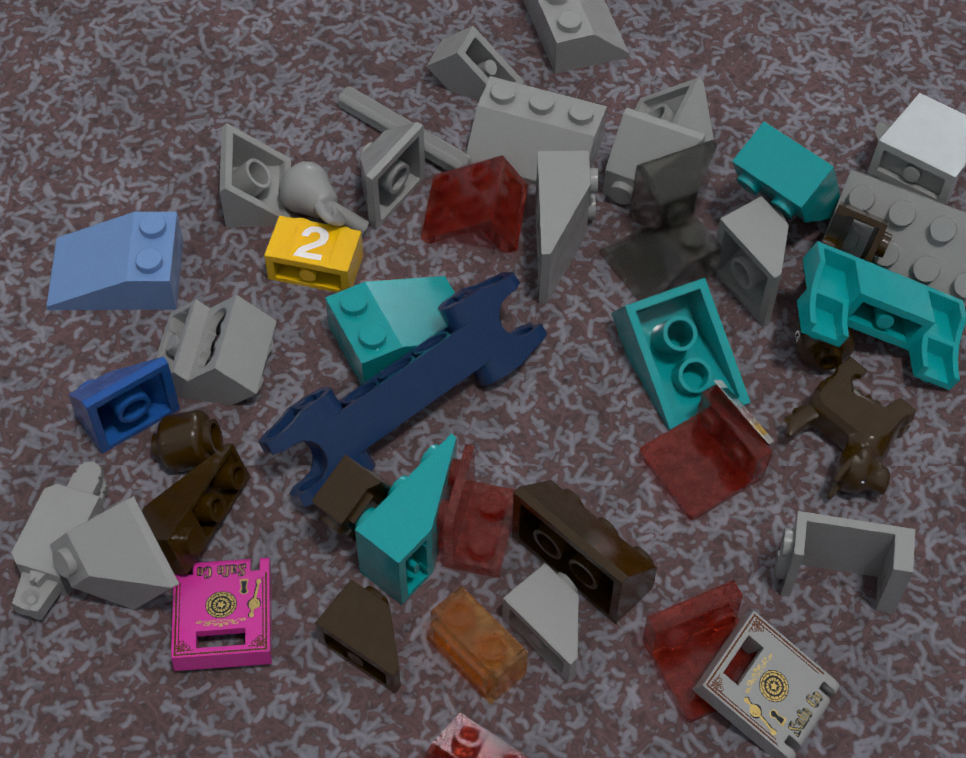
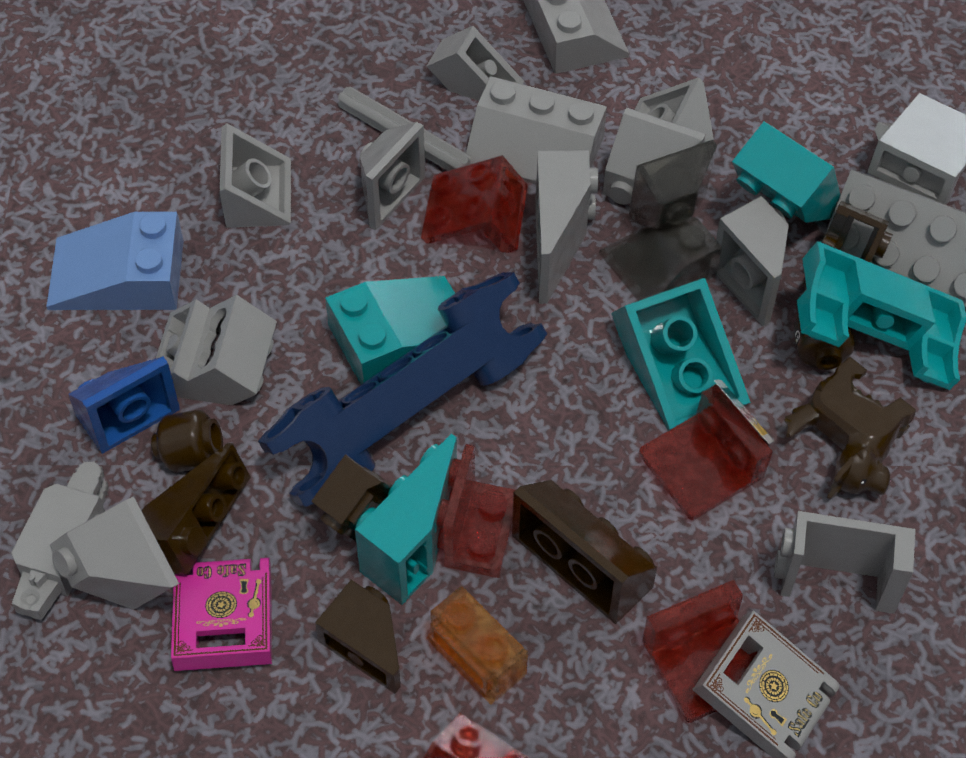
(309, 192): light grey piece -> none
(313, 254): yellow brick -> none
(546, 617): light grey slope -> none

